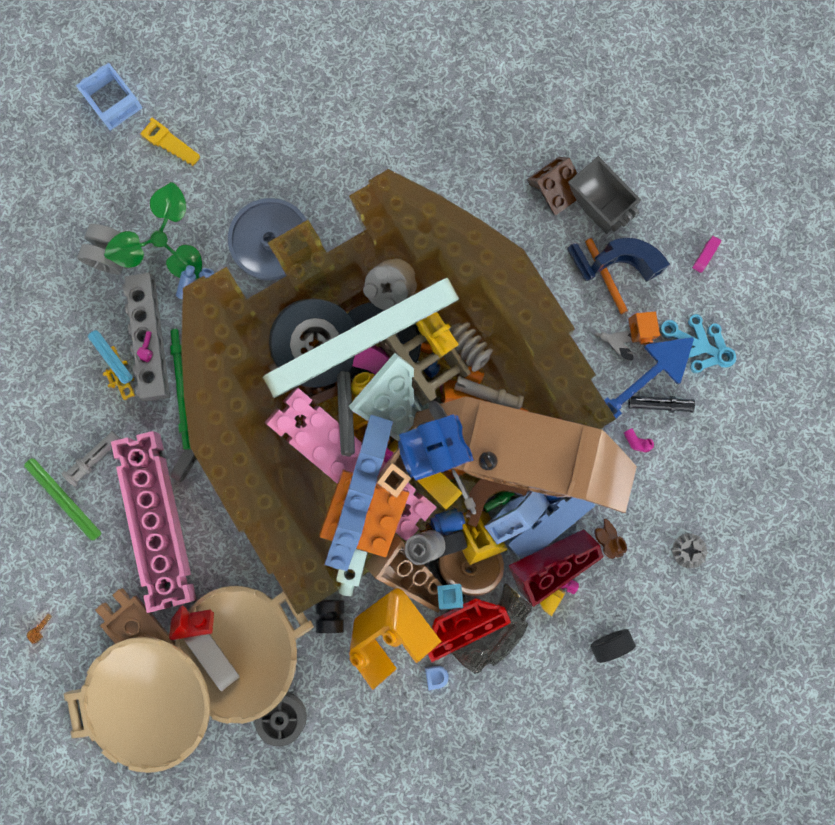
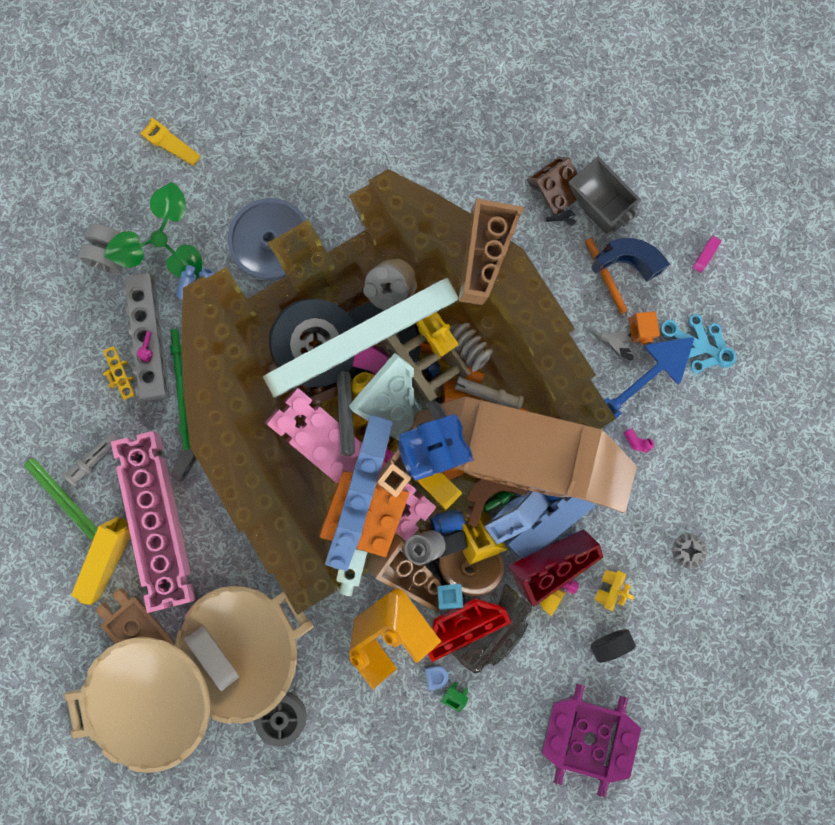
(34, 634): clear orange hand -> none
(101, 560): none -> yellow slope
(110, 357): medium azure axle -> none
(119, 111): light blue window -> none
(191, 624): red slope -> none
(330, 624): black wheel -> none
(454, 698): none -> green tile
(469, 502): light grey piece -> none
(487, 242): none -> medium nougat wedge
(492, 458): black hinge -> none
(564, 217): none -> black hand
(581, 262): dark blue axle -> none
(590, 758): none -> magenta piece
(609, 599): none -> yellow hips
(612, 544): reddish brown plate -> none
(668, 404): black pin -> none

